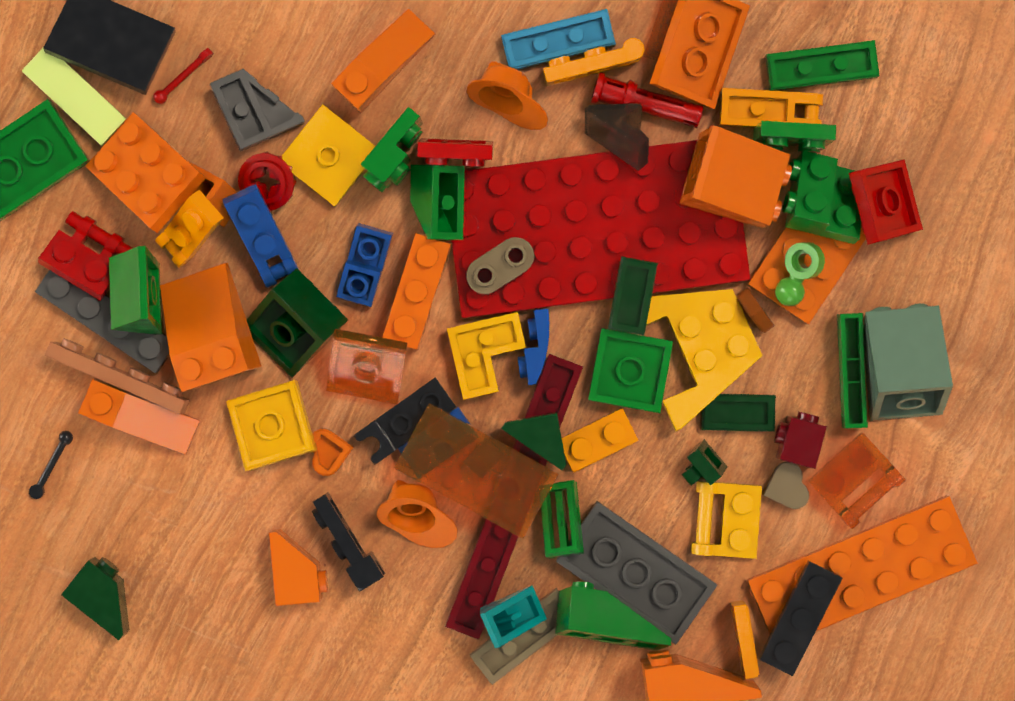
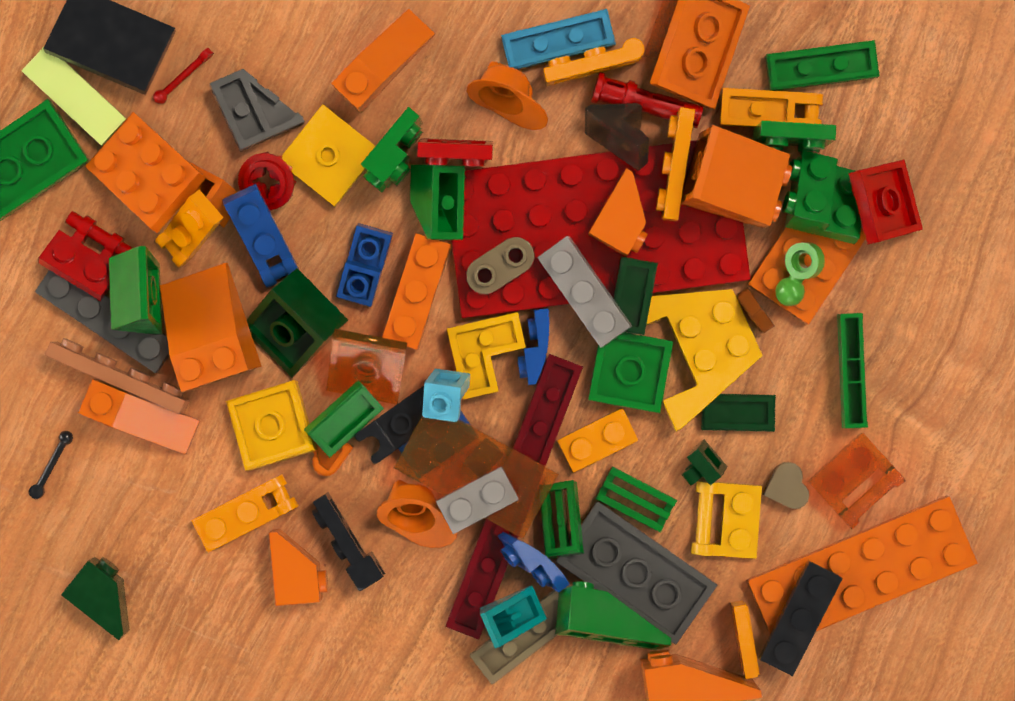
(243, 514): none -> light orange plate
(344, 418): none -> green tile
(444, 394): none -> medium azure bracket
(477, 500): none -> light grey plate
(532, 560): none -> blue slope
(541, 435): dark green slope -> none
(584, 291): none -> light grey plate
(621, 218): none -> orange slope
(663, 513): none -> green tile
(675, 164): none -> light orange plate
(800, 439): dark red brick -> none
(906, 362): sand green slope -> none

